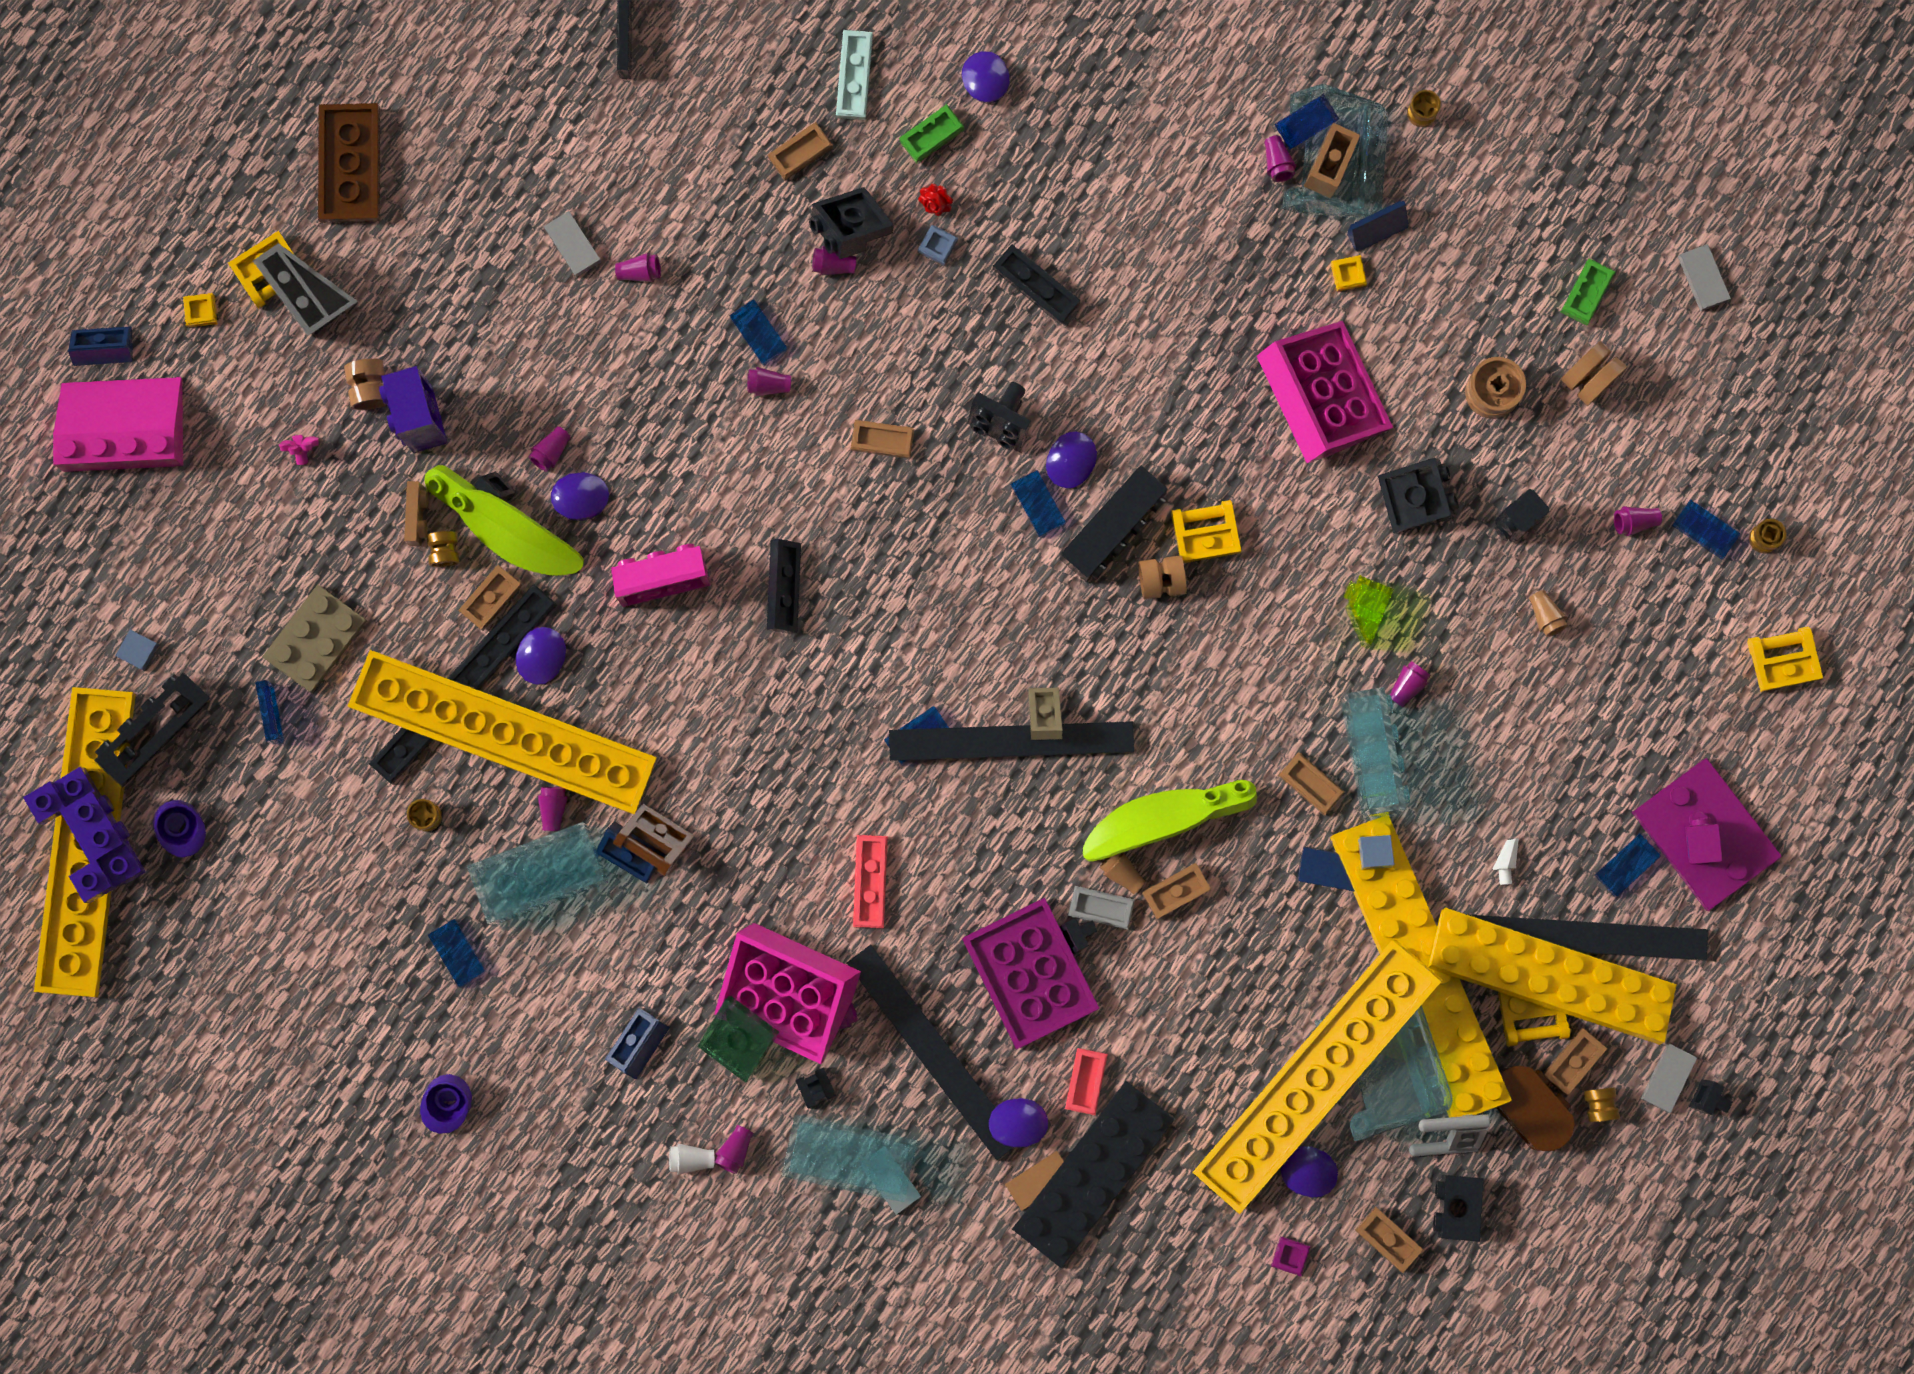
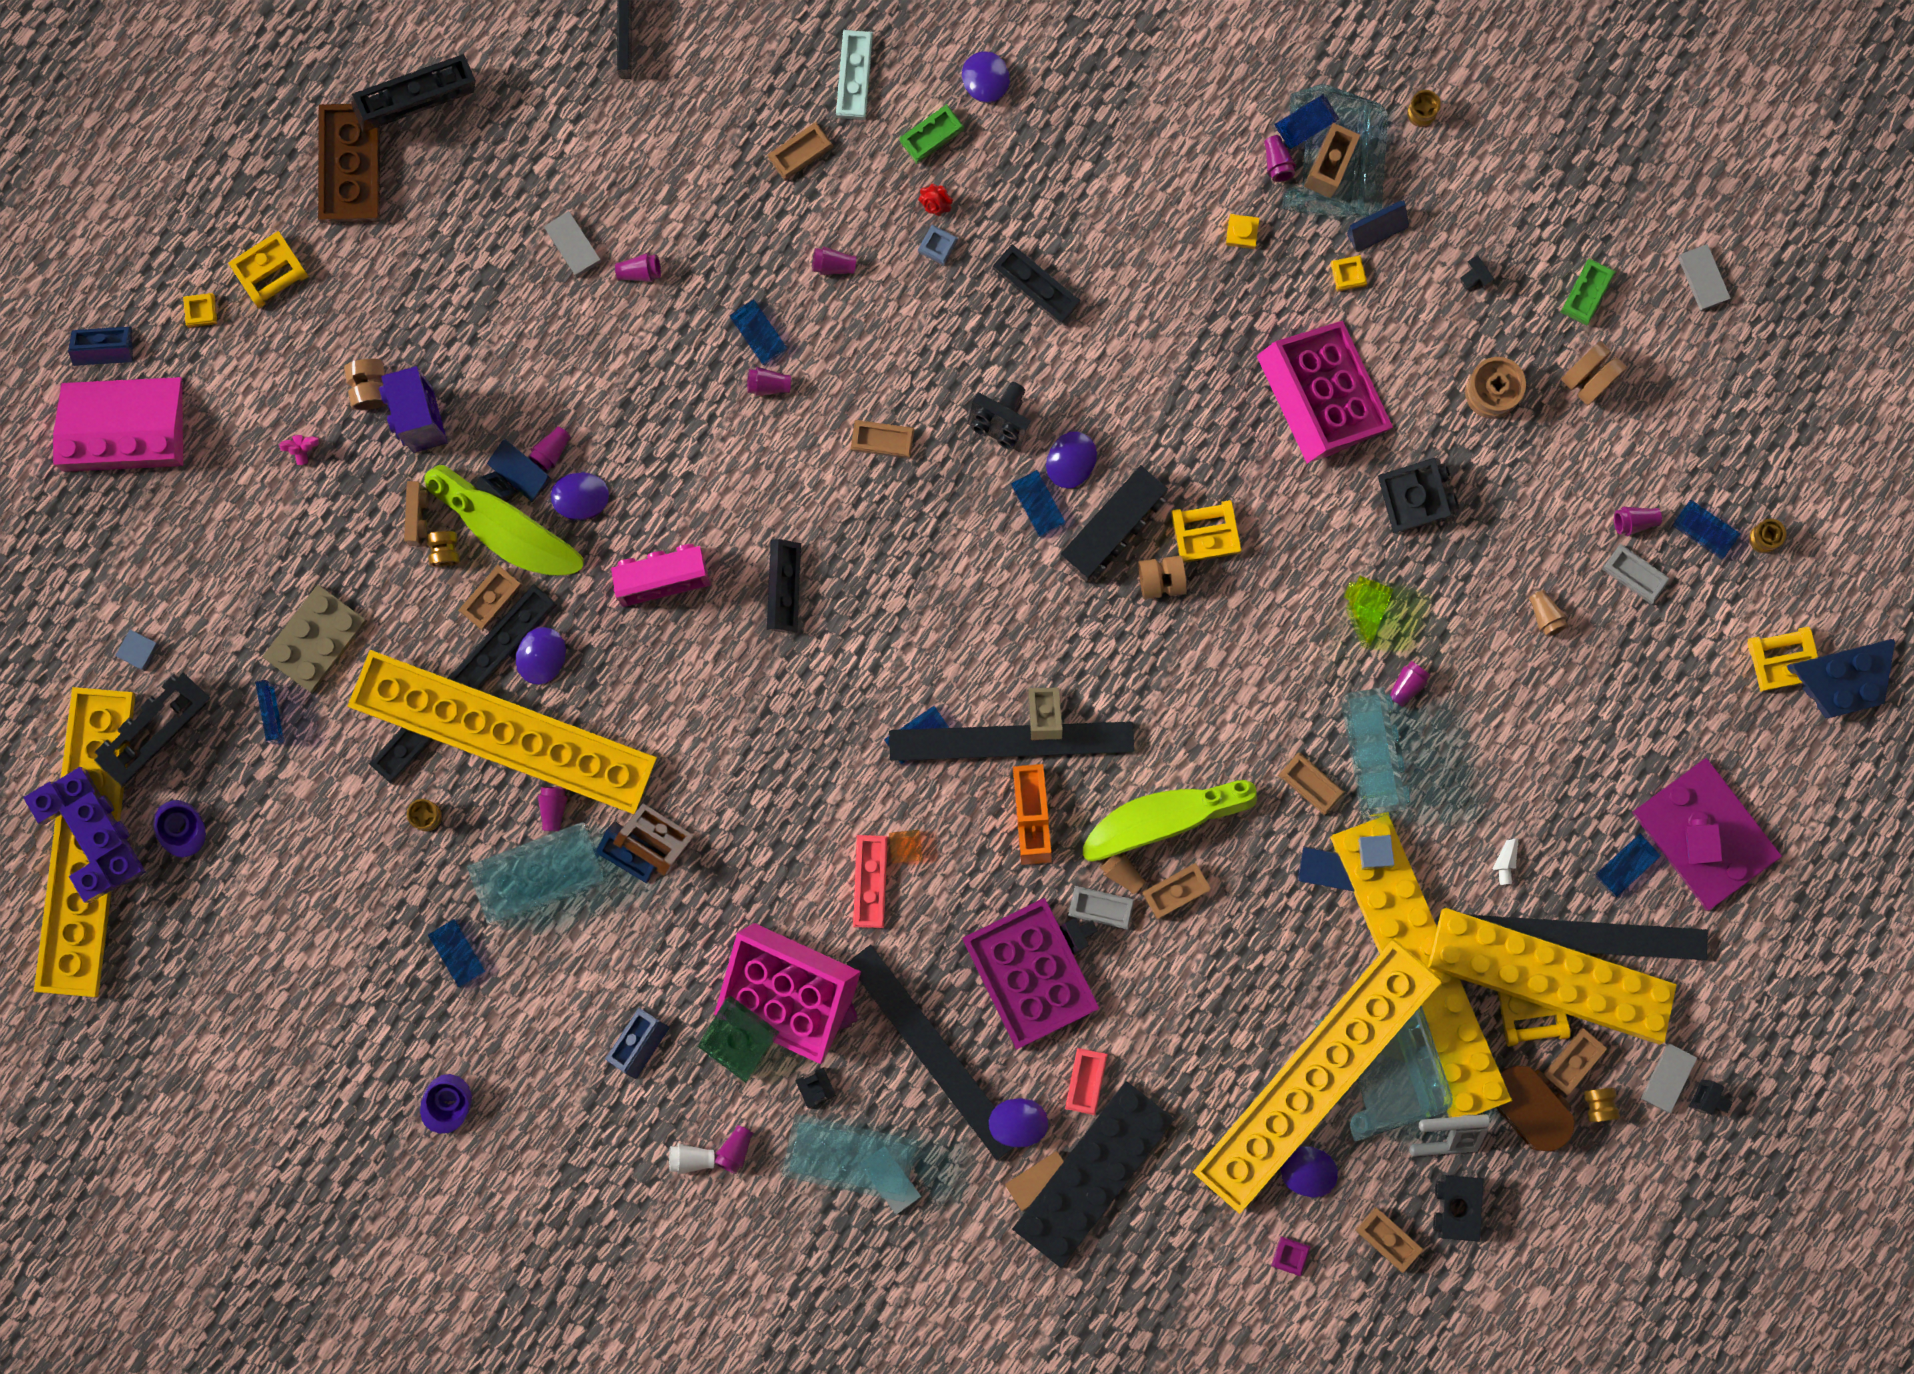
(303, 290): light grey wedge -> none
(413, 93): none -> black brick
(519, 470): none -> dark blue slope
(849, 222): black plate -> none
(905, 846): none -> clear orange tile
(1032, 814): none -> orange slope
(1242, 231): none -> yellow plate
(1477, 274): none -> black tile
(1521, 516): black brick -> none
(1636, 574): none -> light grey tile
(1847, 678): none -> dark blue wing

